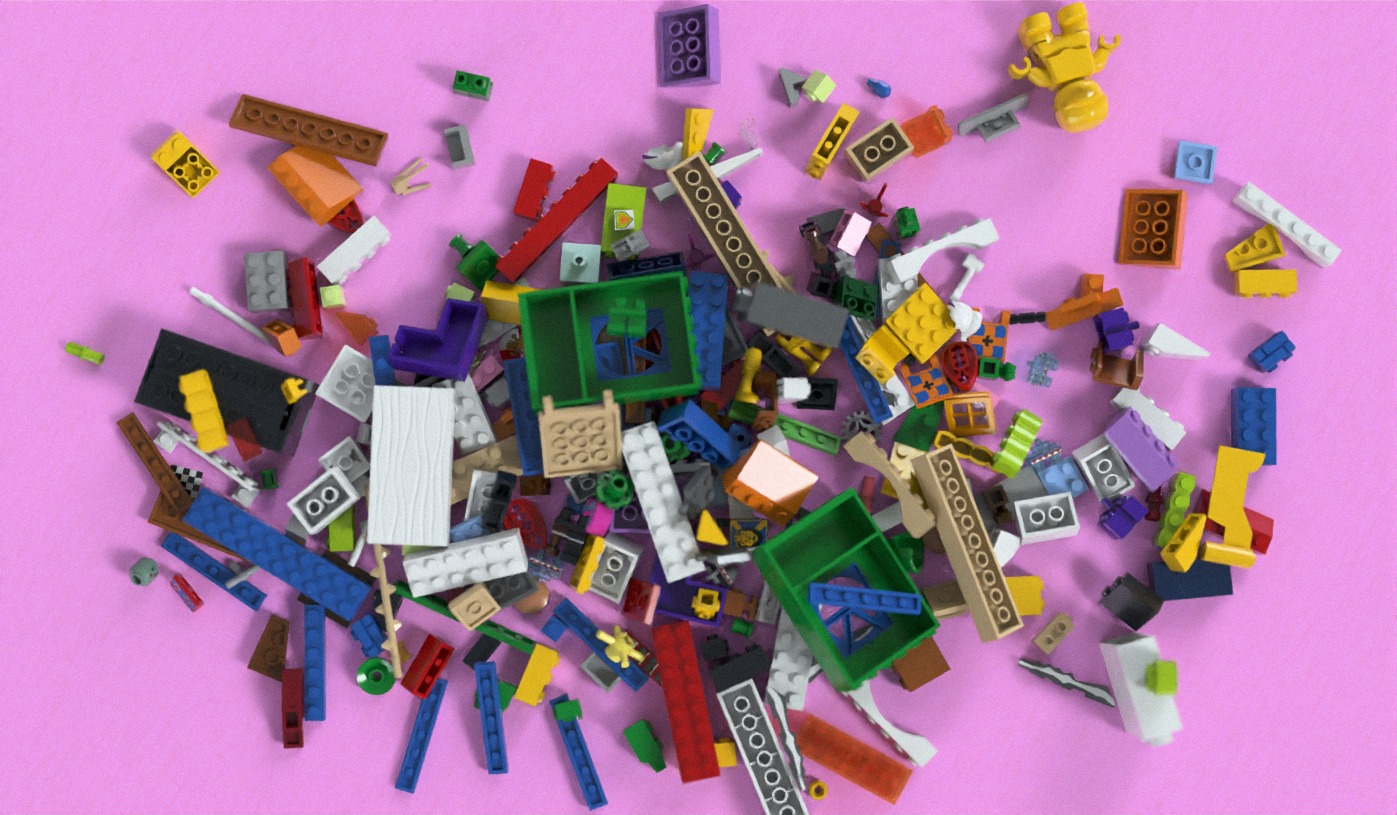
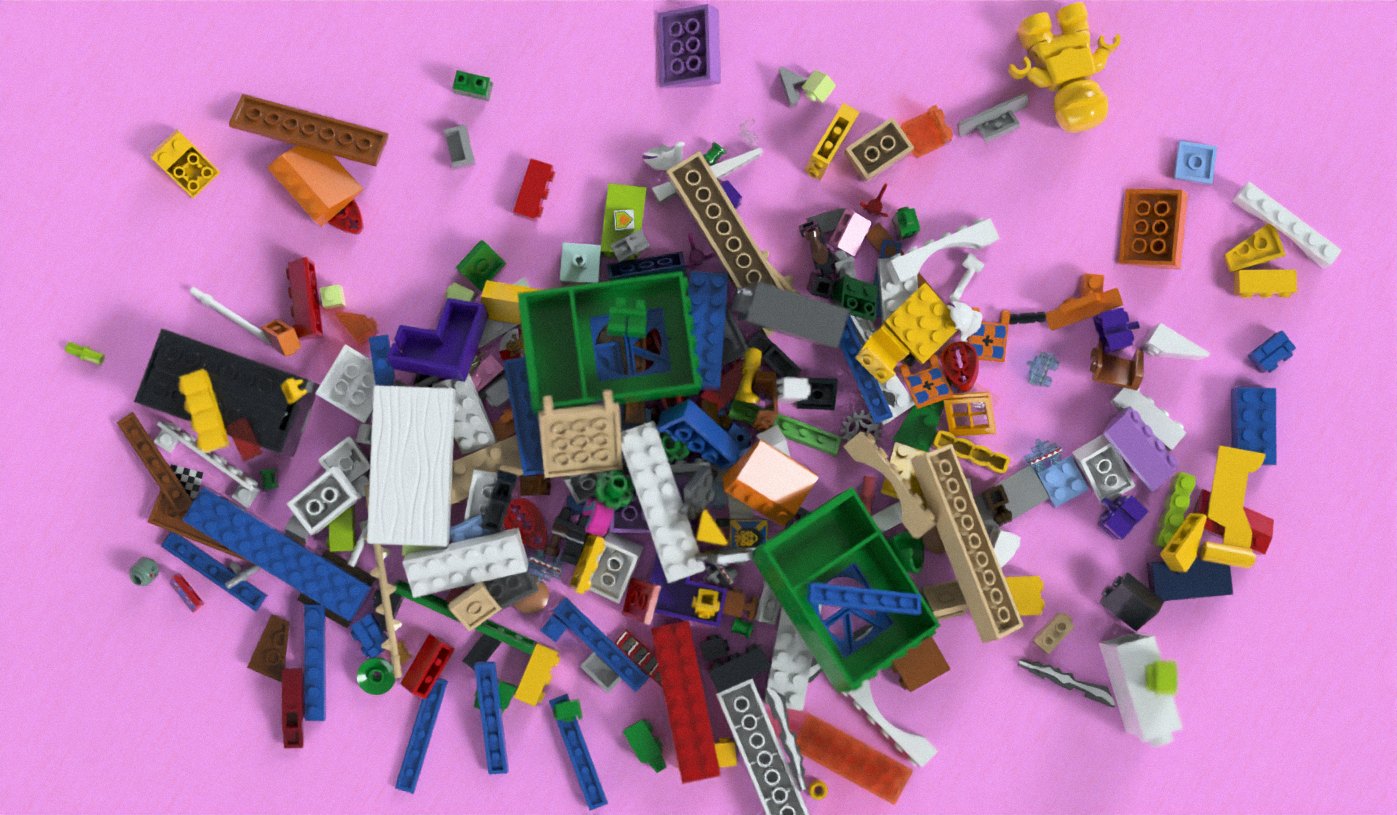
(267, 282): light grey brick -> none
(354, 251): white brick -> none
(401, 183): tan plant -> none
(461, 245): green bush -> none
(556, 221): red brick -> none
(620, 646): light yellow bar -> none
(695, 130): yellow wing -> none
(793, 346): yellow piece -> none
(879, 88): blue cylinder -> none
(992, 370): green brick -> none
(1017, 443): lime brick -> none
(1046, 518): white slope -> none
(1154, 499): dark red piece -> none

